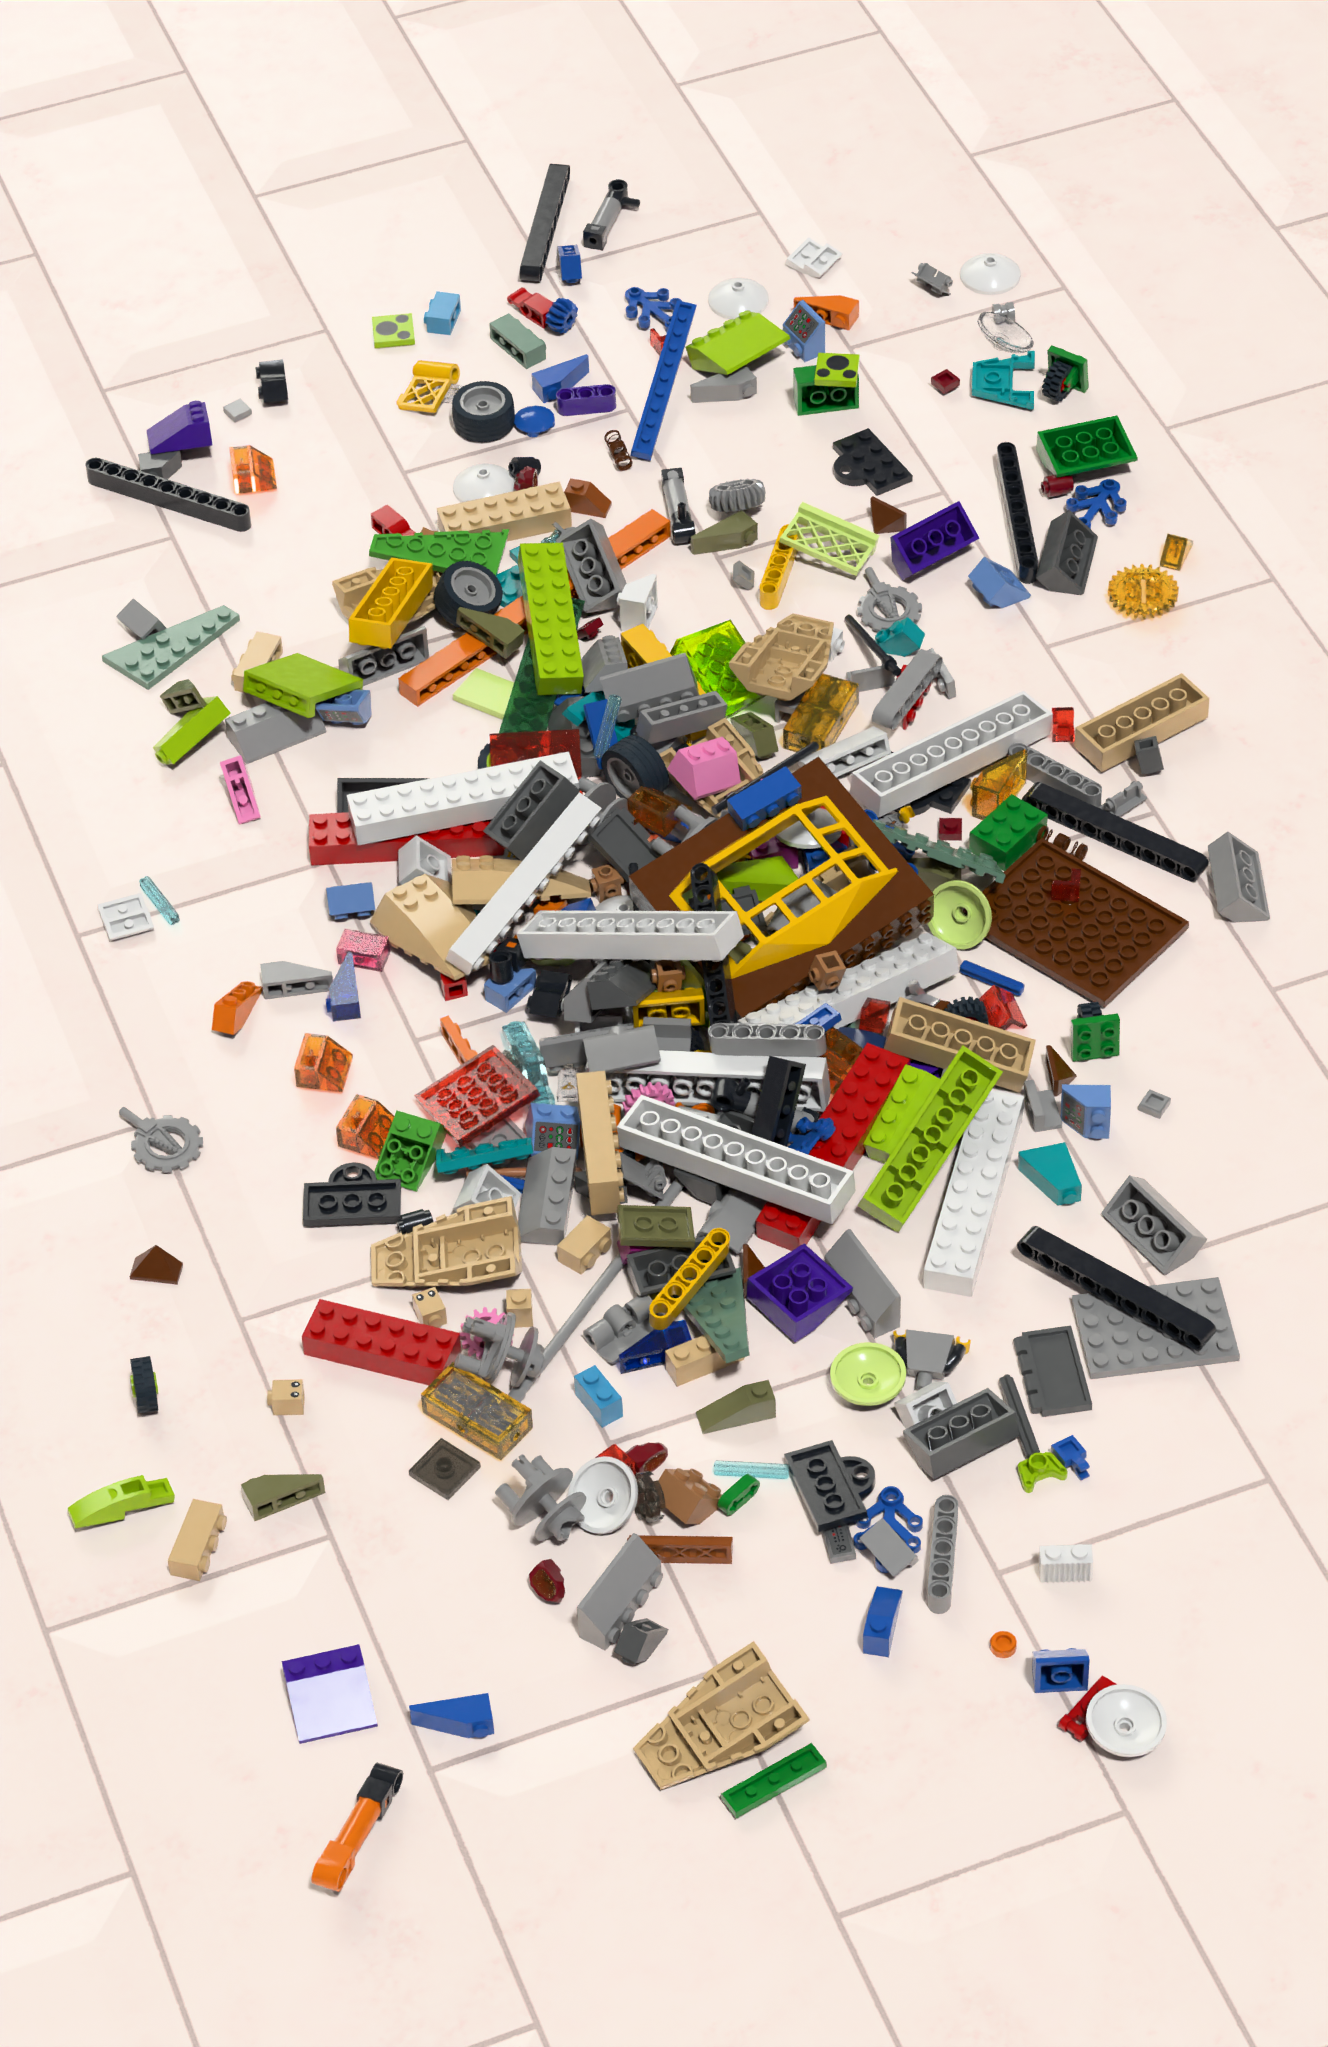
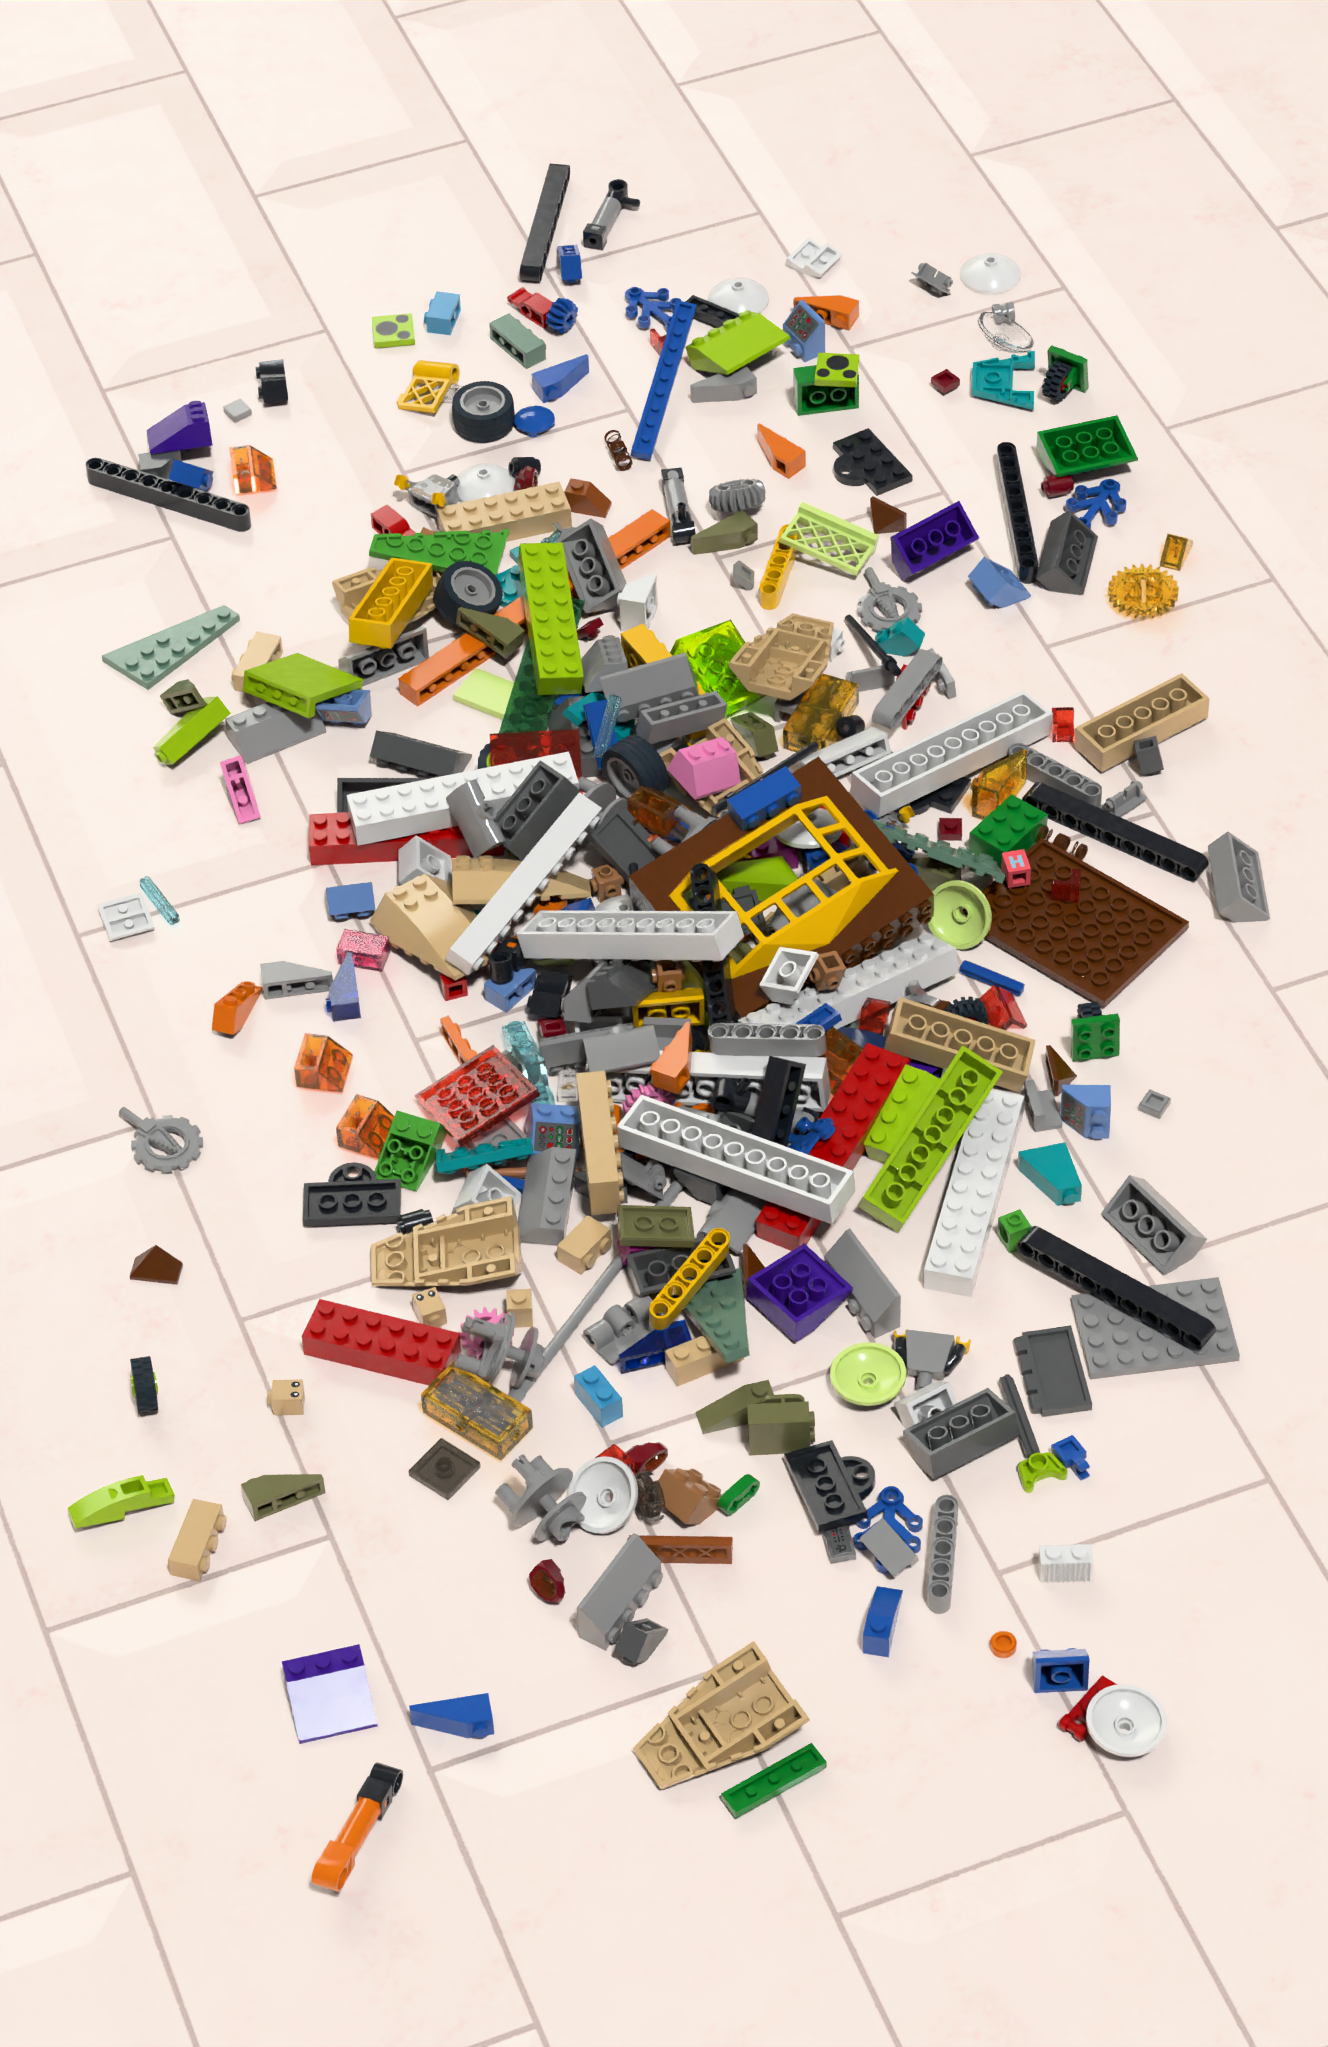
(139, 619): light grey panel -> none
(191, 475): none -> blue slope
(418, 754): none -> dark grey slope
(430, 492): none -> light grey torso
(475, 818): none -> light grey panel
(551, 1027): none -> dark red slope
(586, 400): dark purple beam -> none
(674, 1065): none -> slope
(711, 312): none -> black plate
(756, 1469): clear light blue axle -> none
(780, 1424): none -> olive brick
(781, 453): none -> orange slope
(787, 974): none -> white slope
(849, 726): none -> black brick
(1012, 1228): none -> bright green brick
(1016, 868): none -> coral brick

